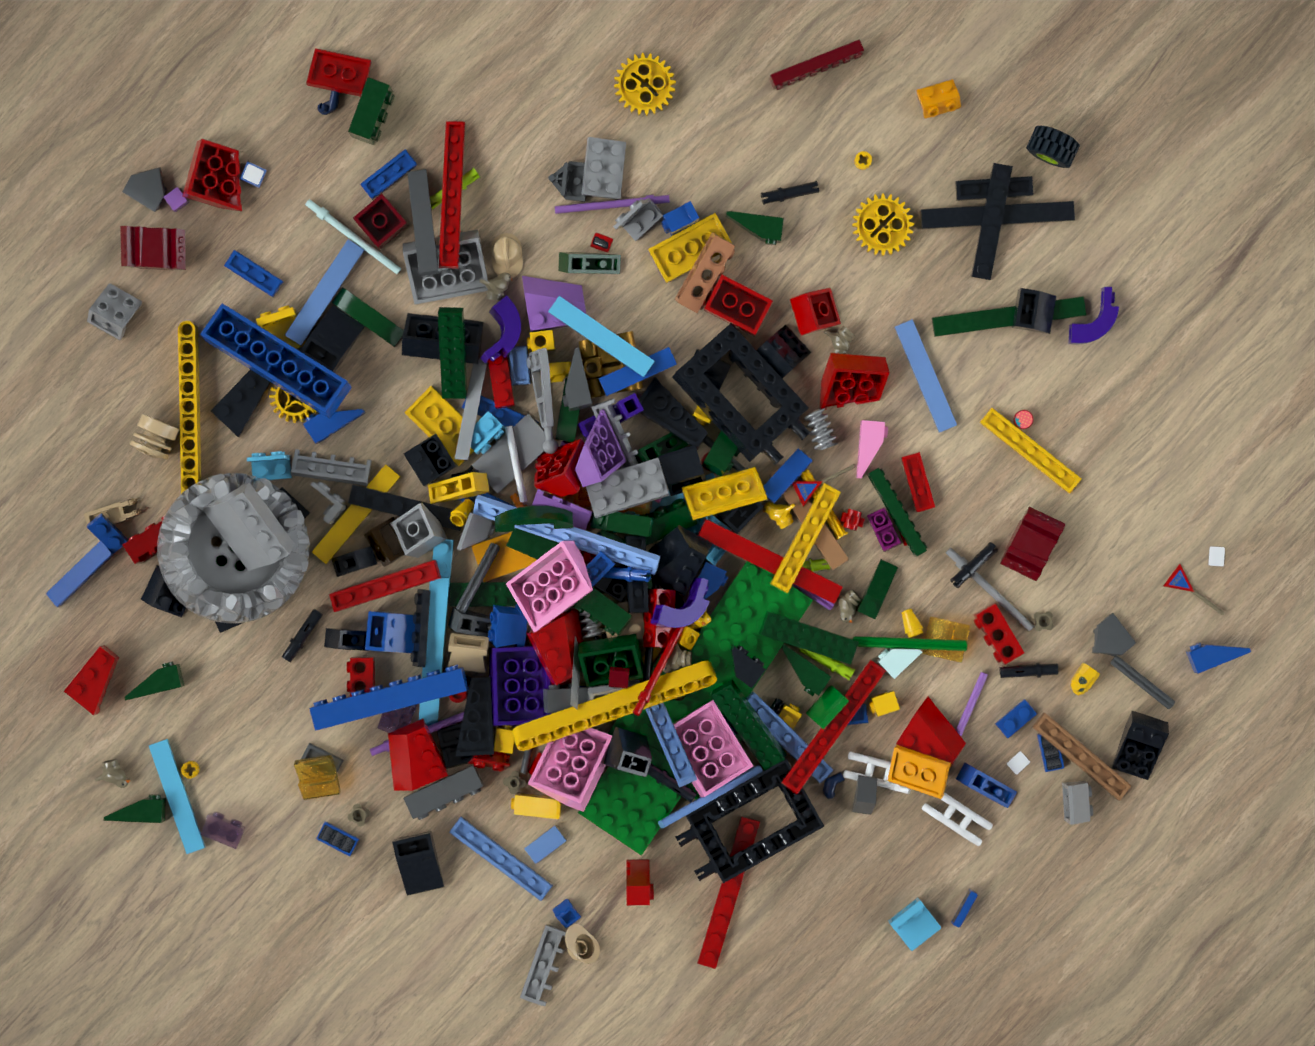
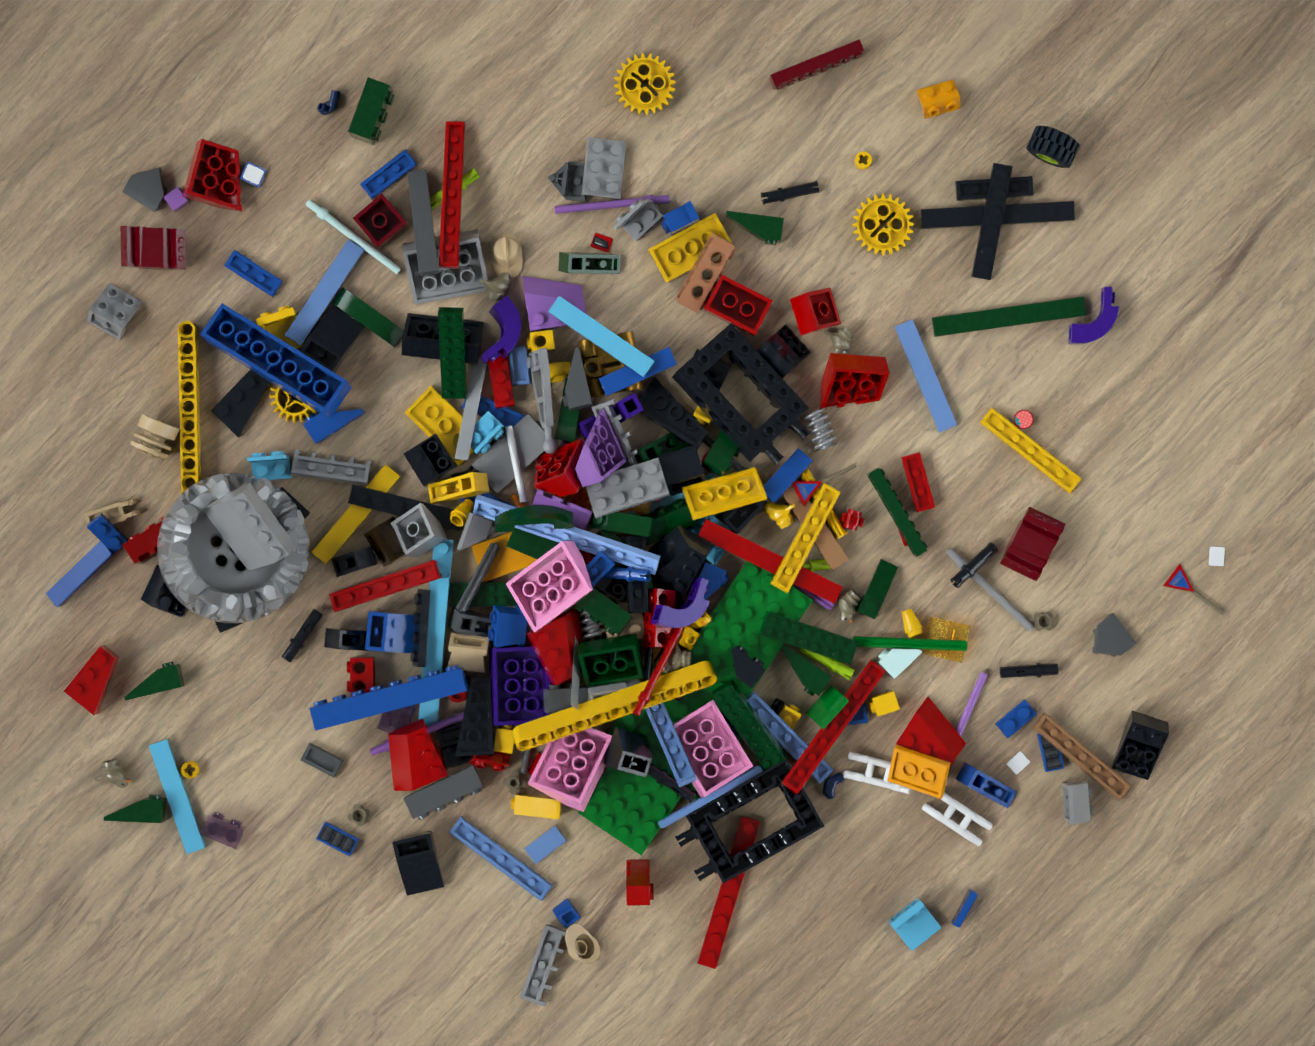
(317, 777): clear yellow slope -> none
(332, 512): light grey bracket -> none
(338, 72): red tile -> none
(619, 677): dark red tile -> none
(865, 795): dark grey slope -> none
(870, 439): bright pink slope -> none
(883, 529): magenta slope -> none
(1007, 638): red brick -> none
(1034, 311): black slope -> none
(1083, 679): yellow rock -> none
(1142, 682): dark grey axle -> none
(1208, 656): blue slope -> none

